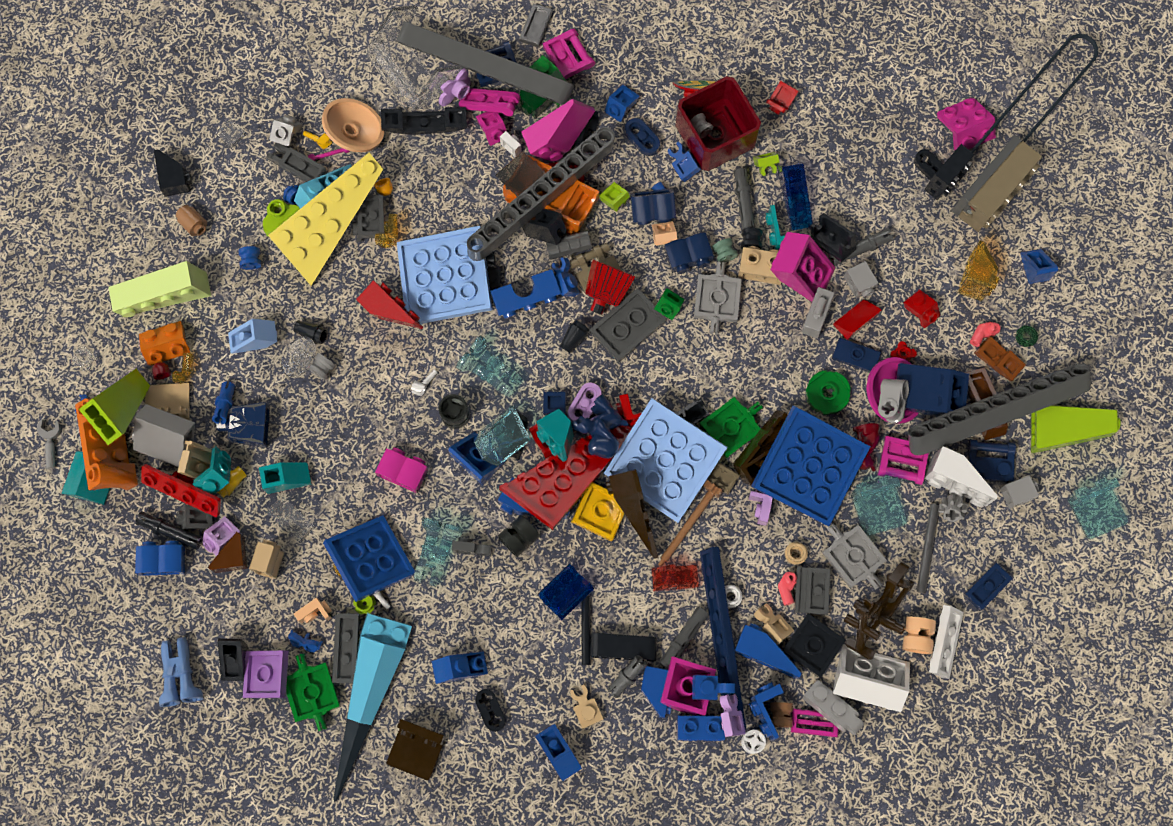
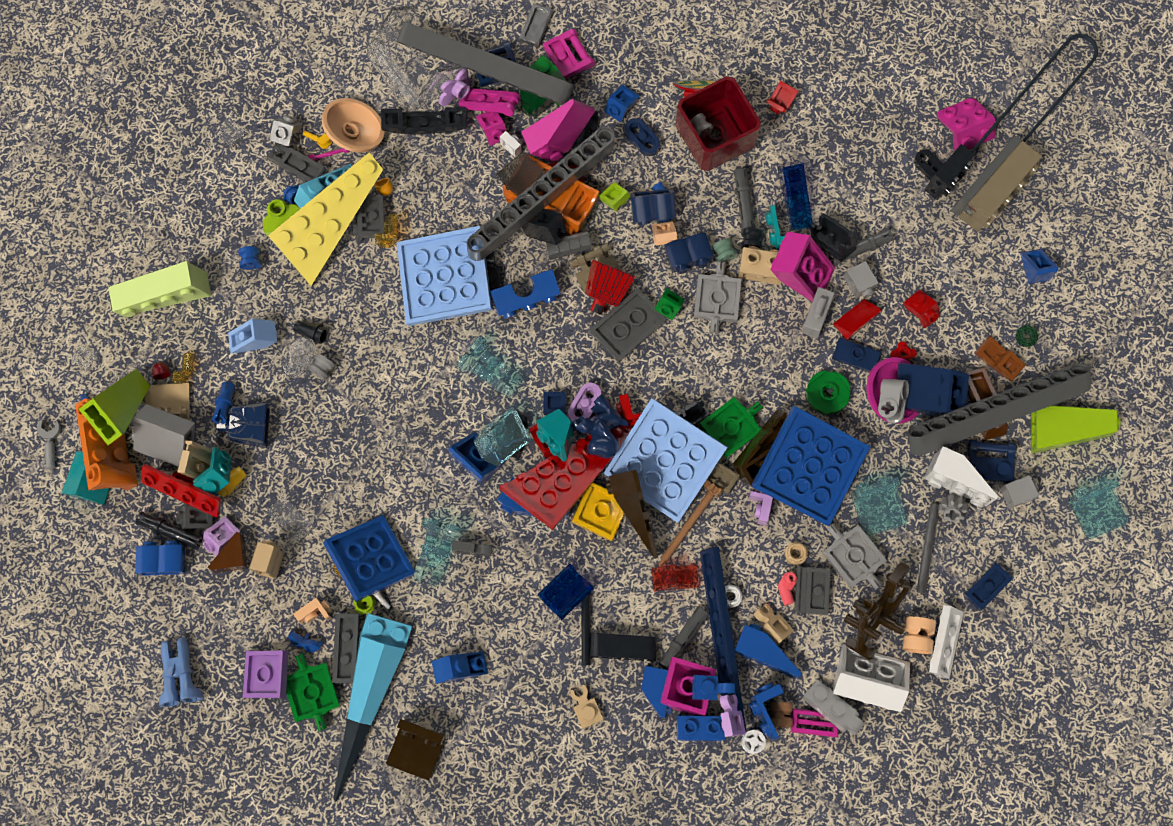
(163, 343): orange bracket -> none
(171, 175): black slope -> none
(191, 220): medium nougat brick -> none
(232, 659): black slope -> none
(284, 476): teal slope -> none
(384, 306): red slope -> none
(402, 470): dark pink brick -> none
(419, 388): white hand -> none
(454, 411): pearl dark grey wheel -> none
(485, 712): black beam -> none
(518, 535): pearl dark grey wheel -> none
(558, 752): blue slope -> none
(566, 282): blue plate -> none
(574, 336): black cone -> none
(627, 676): dark grey pin -> none
(685, 163): blue plate -> none
(765, 160): lime tile -> none
(813, 645): black plate -> none
(869, 435): dark red animal -> none
(898, 451): dark pink plate -> none
(979, 274): clear yellow slope -> none
(983, 331): coral arm -> none

